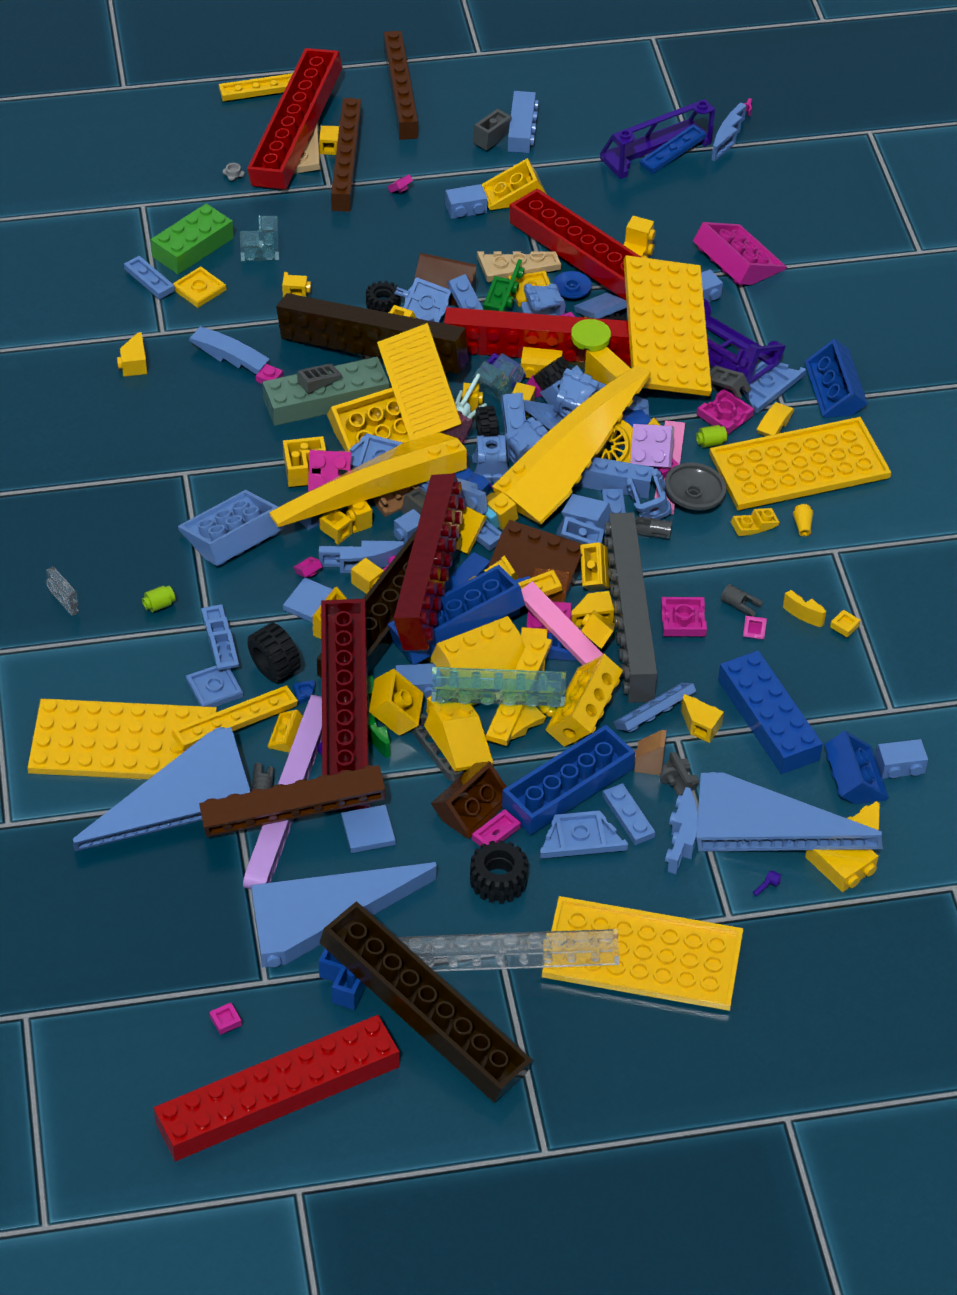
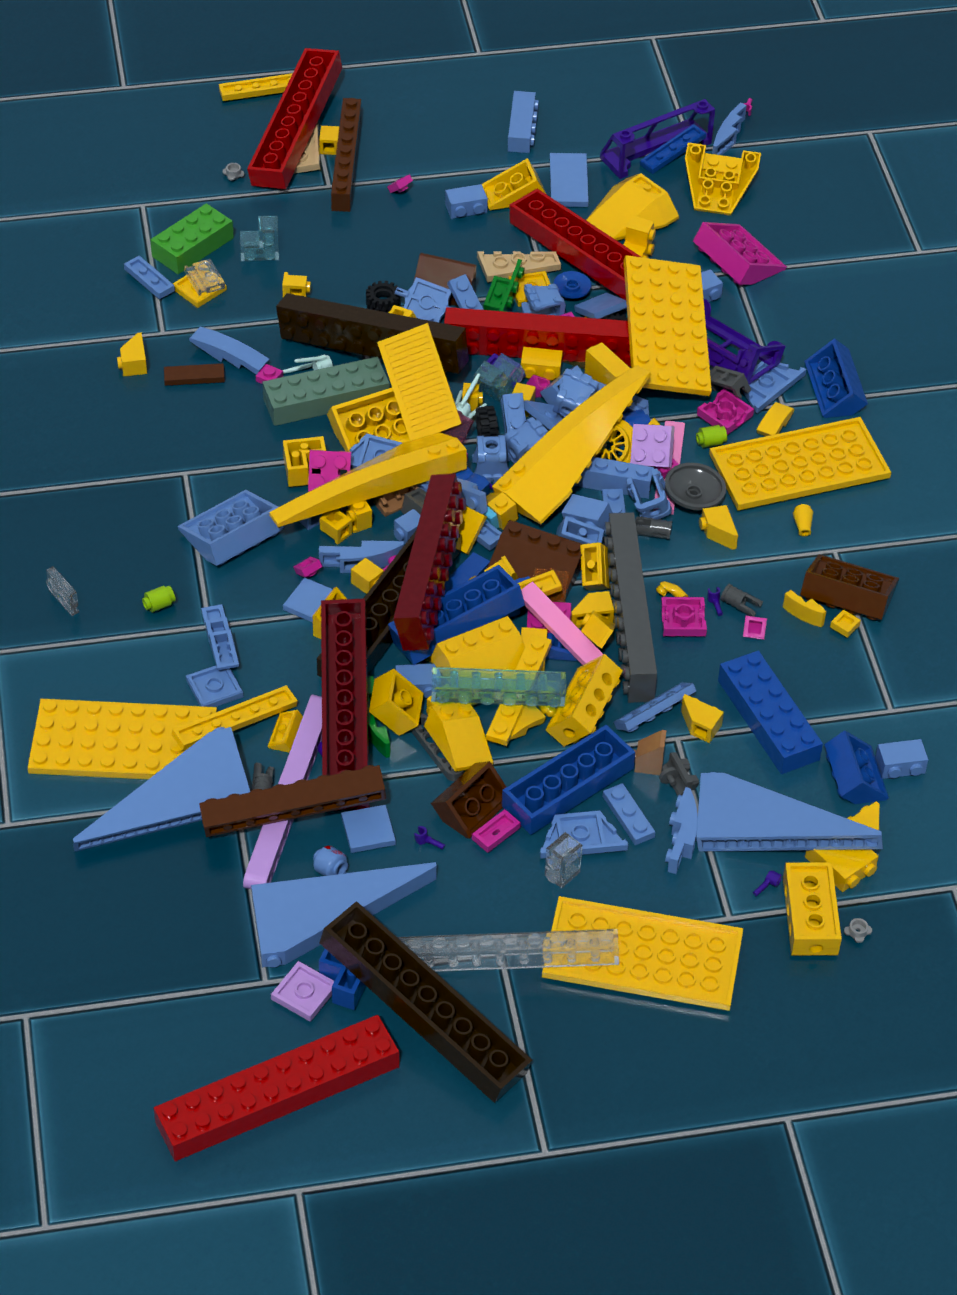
(194, 374): none -> reddish brown tile
(204, 277): none -> clear plate
(225, 1018): dark pink plate -> none
(274, 652): black tyre -> none
(303, 991): none -> lavender plate
(304, 690): blue tile -> none
(308, 377): dark grey slope -> none
(317, 363): none -> light aqua plant
(330, 861): none -> medium blue head
(400, 85): reddish brown brick -> none
(424, 838): none -> dark purple hand
(490, 129): dark grey slope -> none
(496, 886): black tyre -> none
(551, 373): black tyre -> none
(563, 860): none -> clear brick
(569, 179): none -> medium blue tile
(591, 334): lime tile -> none
(630, 198): none -> yellow wedge
(675, 590): none -> yellow arm
(715, 598): none -> dark purple hand
(718, 180): none -> yellow wedge
(719, 526): none -> yellow slope
(757, 522): yellow slope -> none
(815, 883): none -> yellow brick
(849, 587): none -> reddish brown slope
(862, 926): none -> light grey plate

